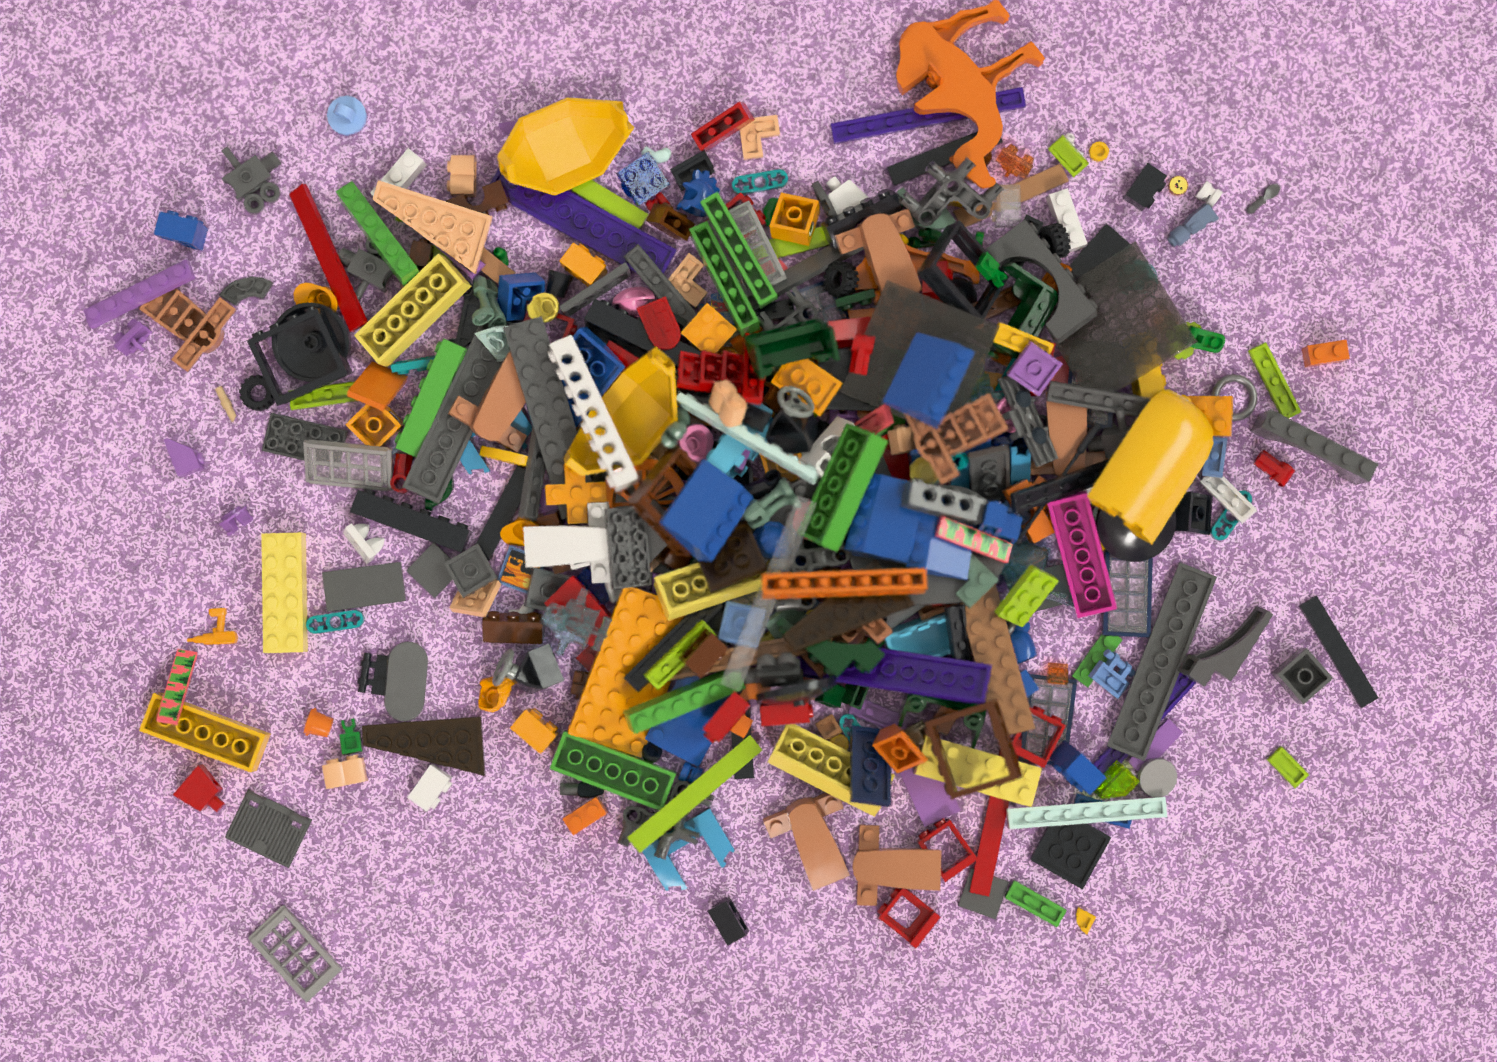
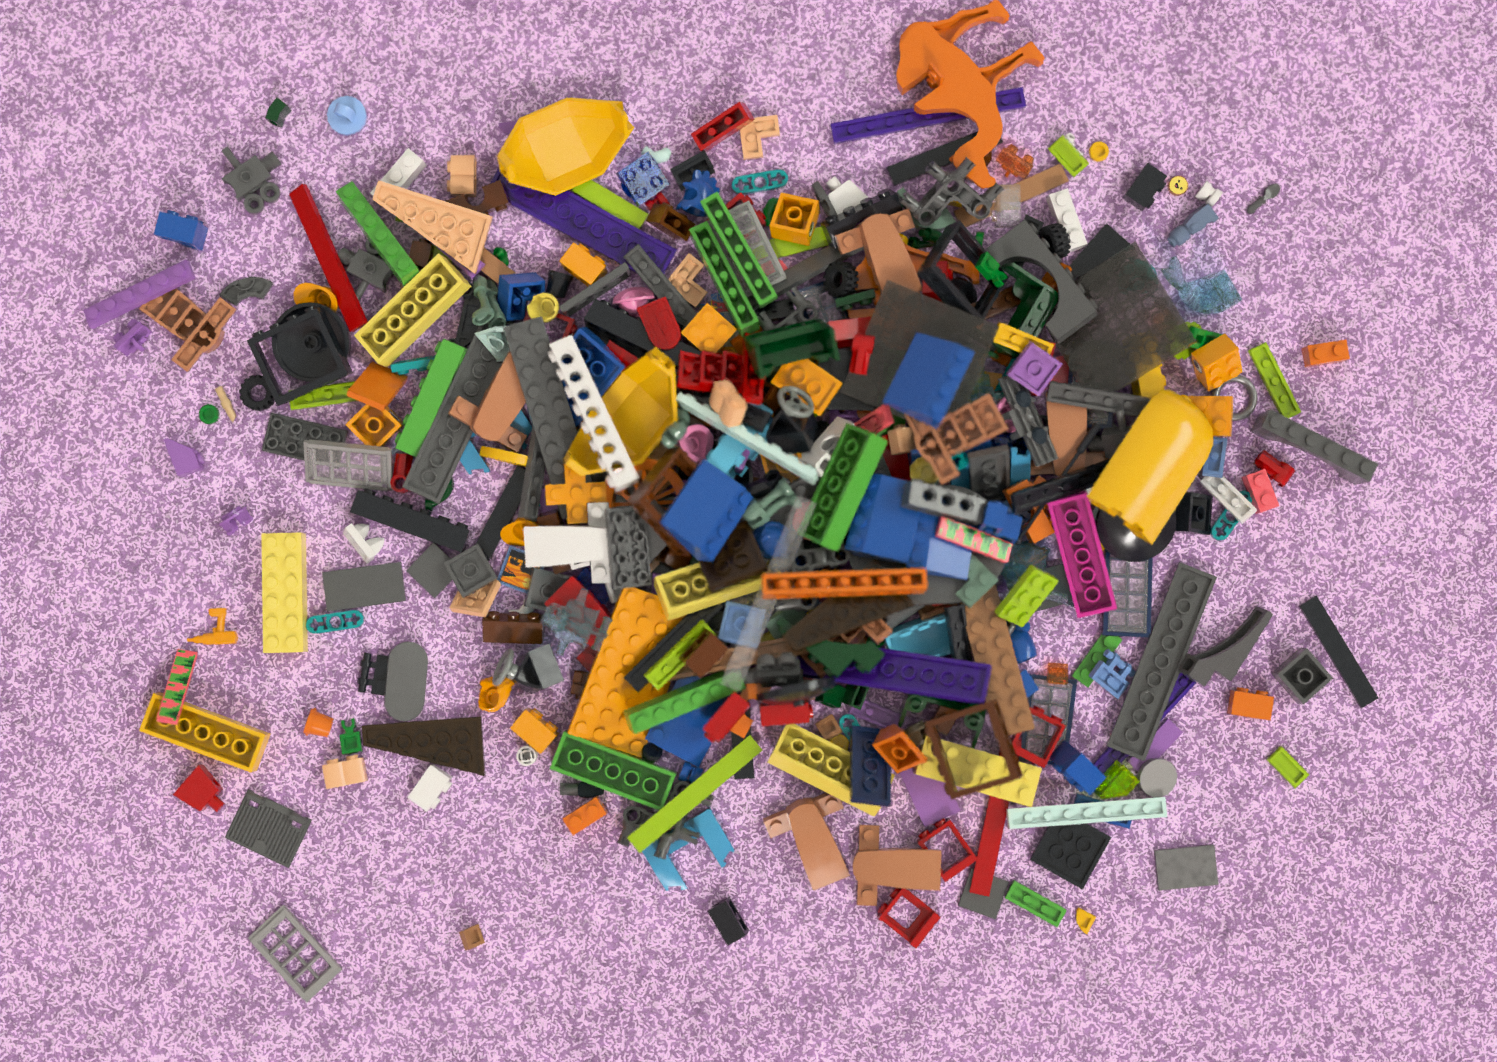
(209, 414): none -> green tile
(277, 113): none -> dark green piece
(471, 937): none -> medium nougat plate
(527, 755): none -> white wheel
(1186, 867): none -> flat silver tile
(1205, 295): none -> clear light blue hips
(1216, 362): none -> light orange brick
(1250, 704): none -> orange brick
(1260, 490): none -> coral brick

